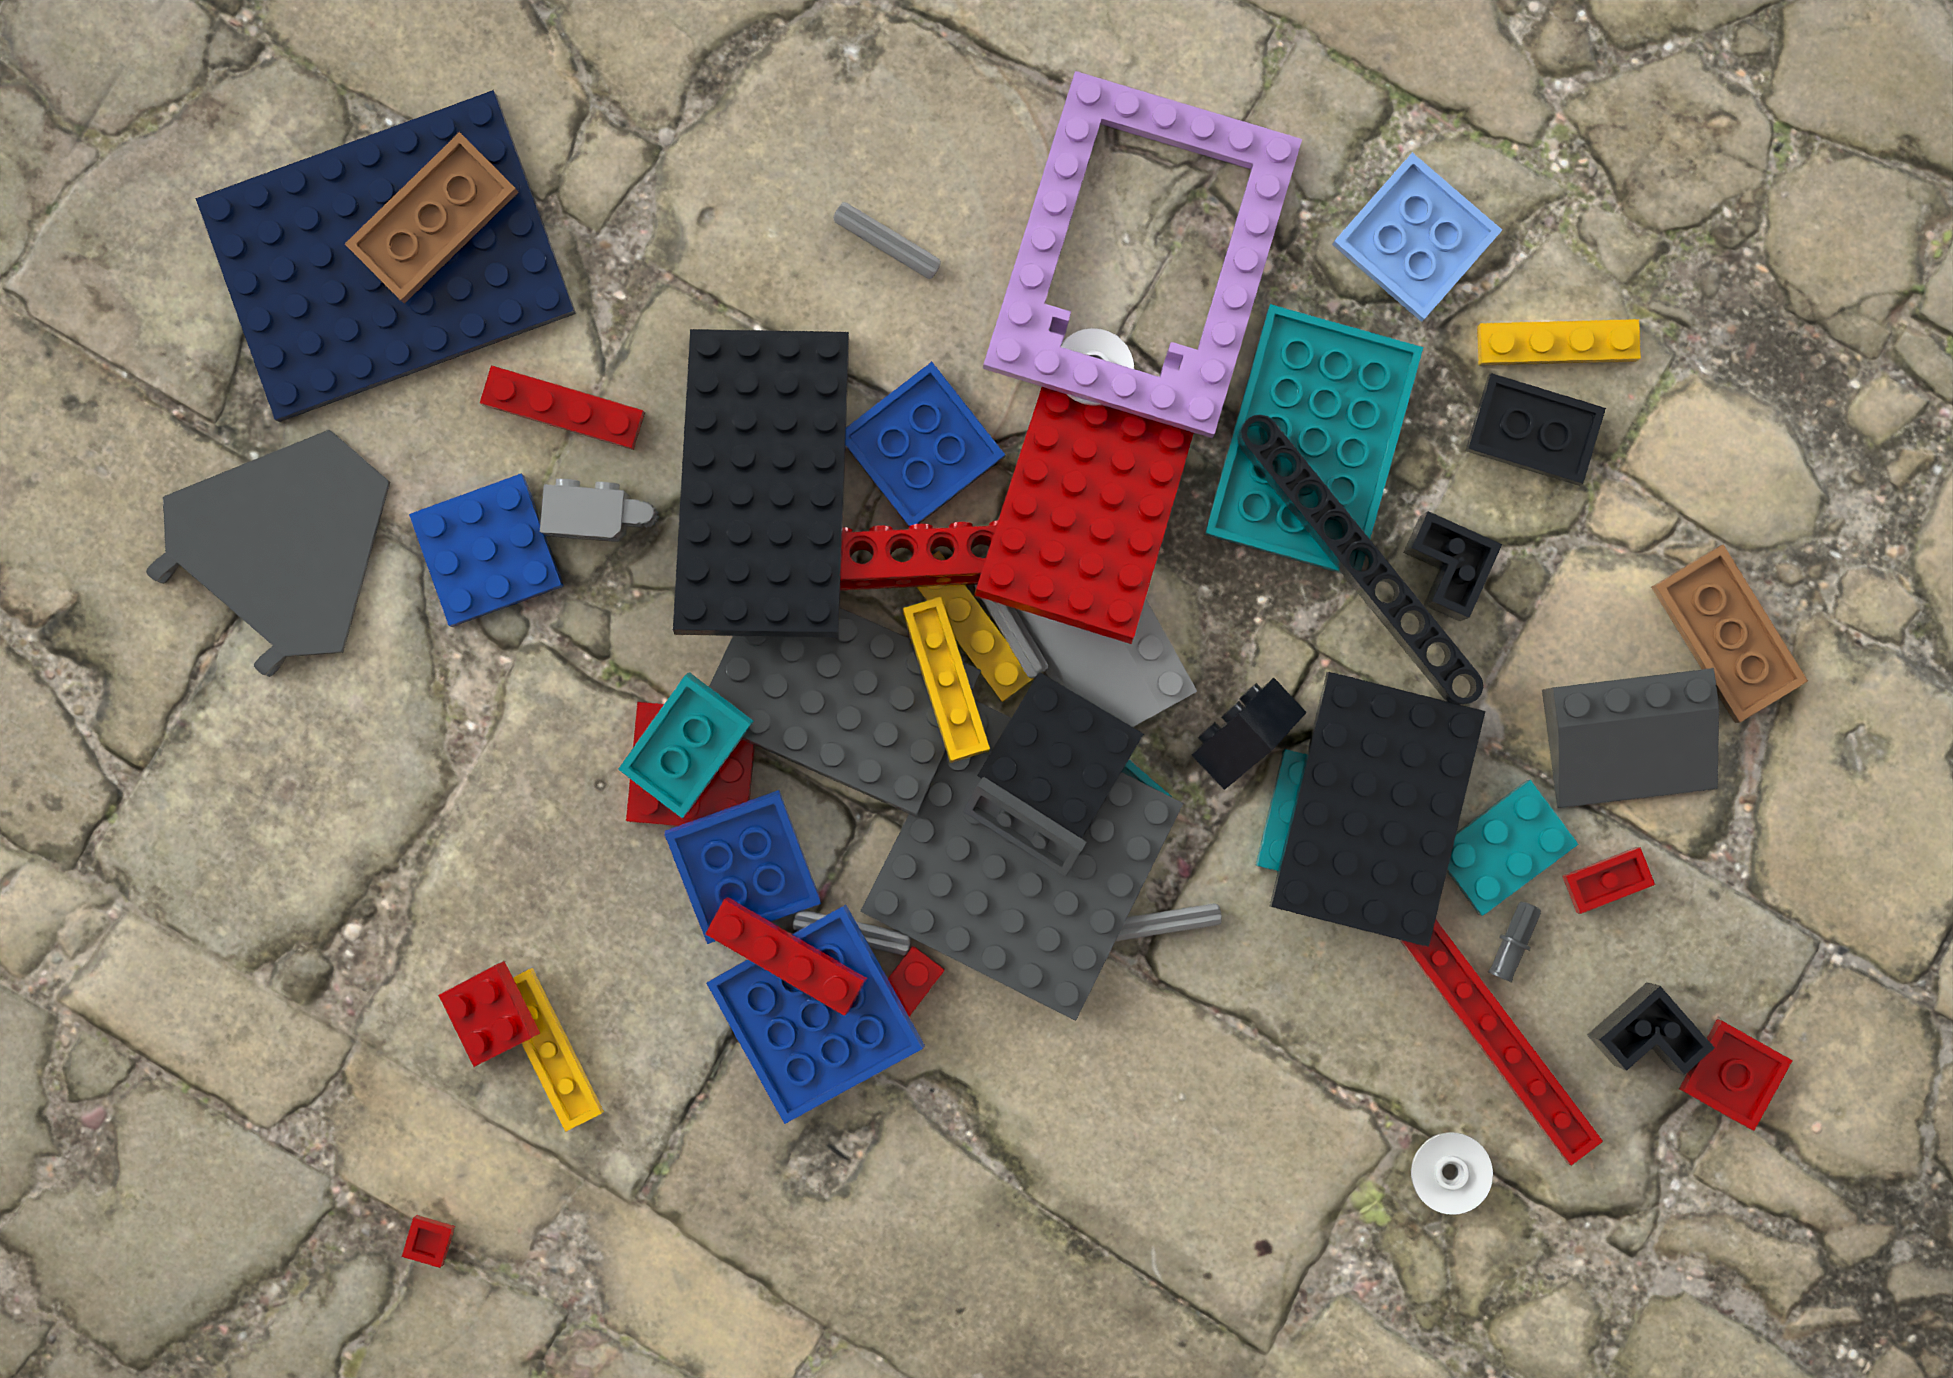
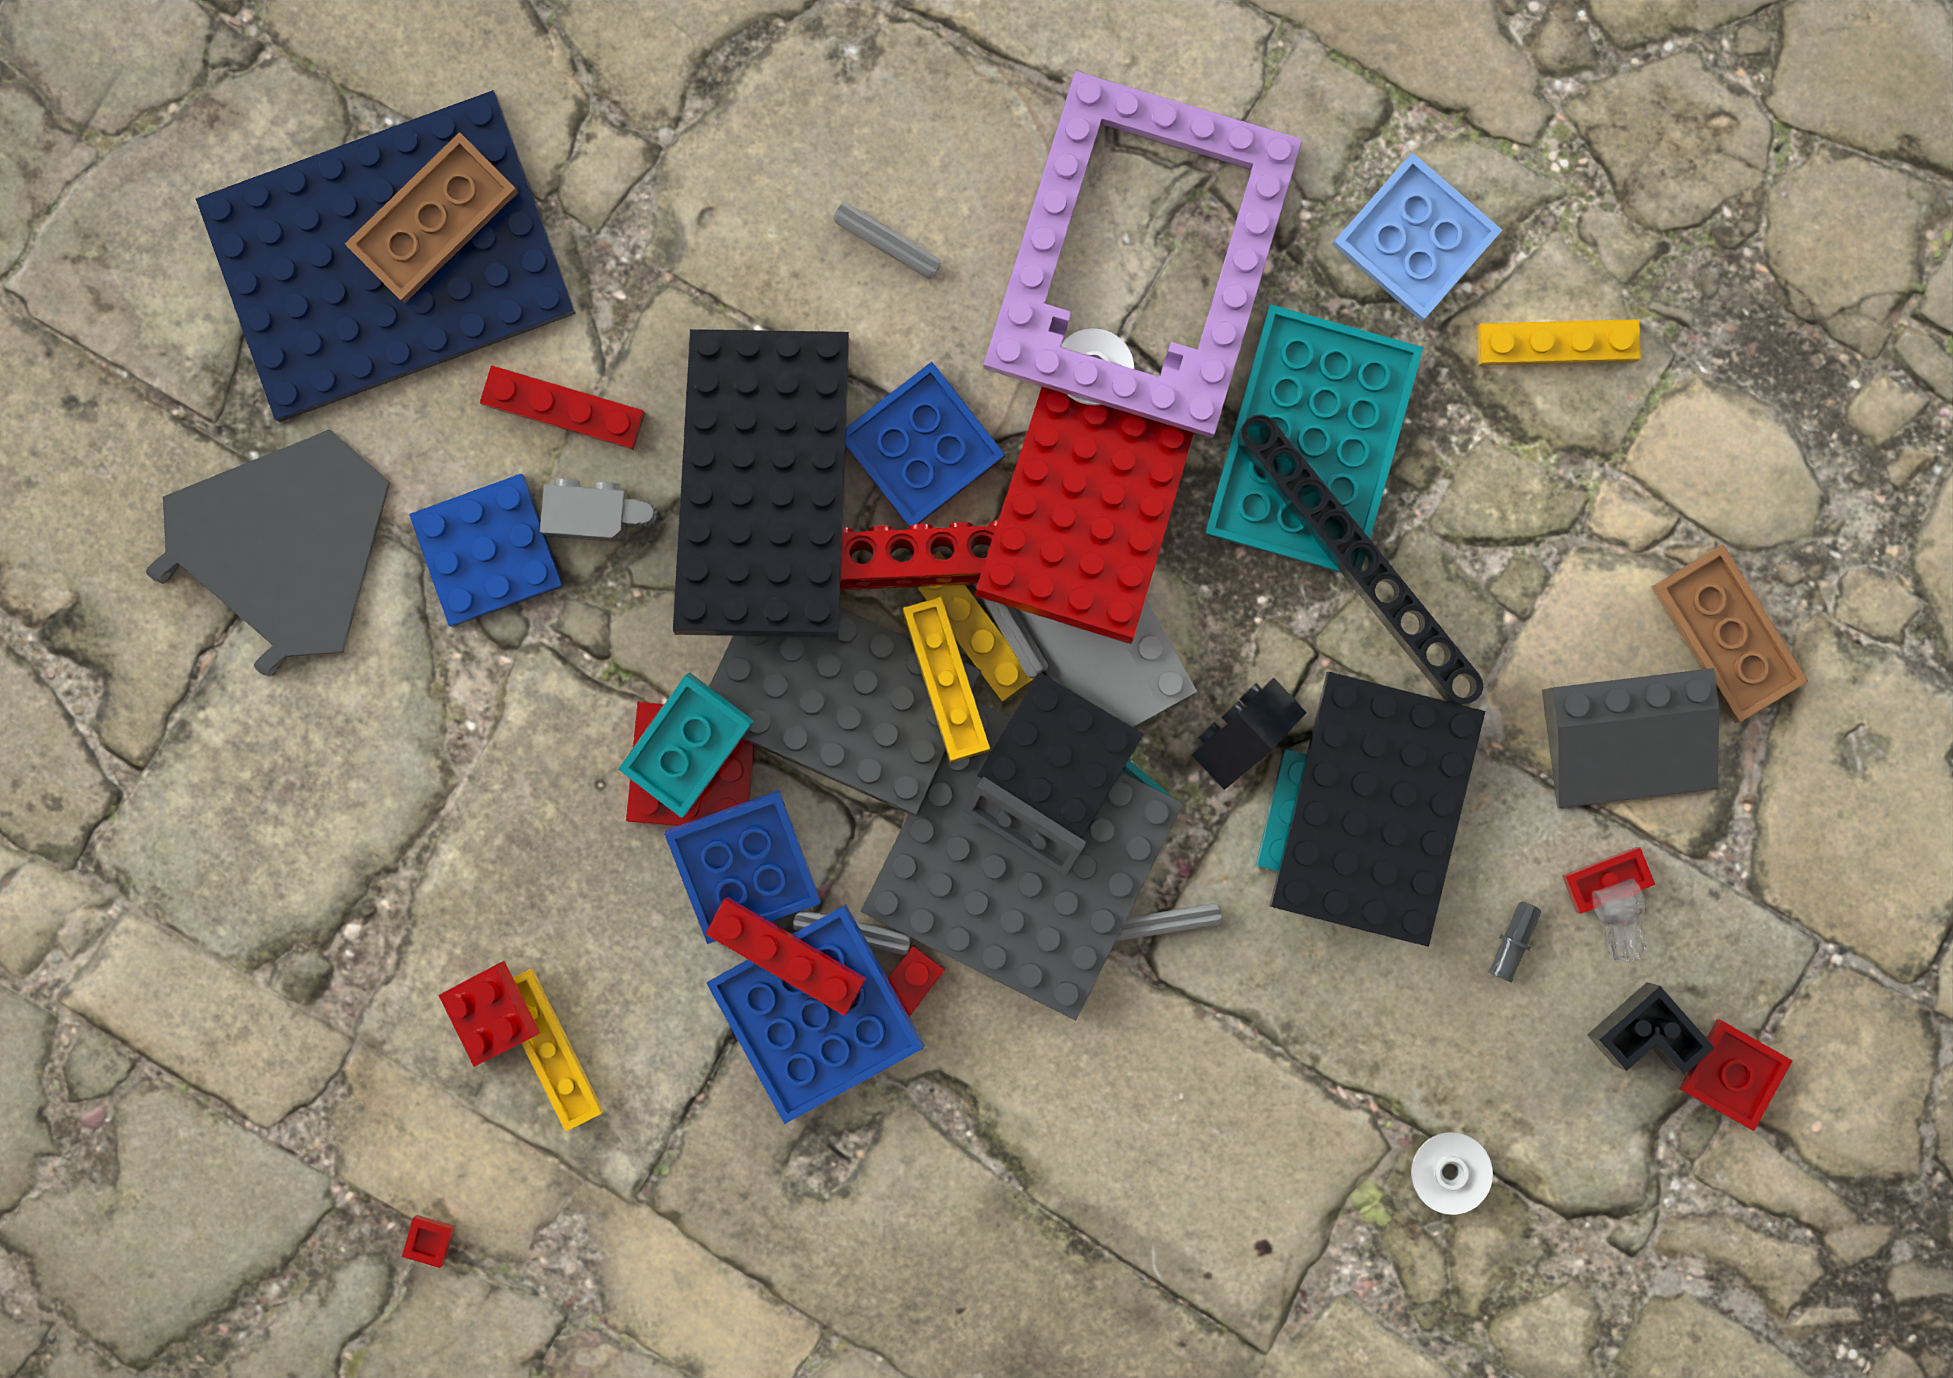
(1462, 562): black brick -> none
(1505, 1045): red plate -> none
(1507, 847): teal plate -> none
(1535, 429): black plate -> none
(1620, 912): none -> clear piece

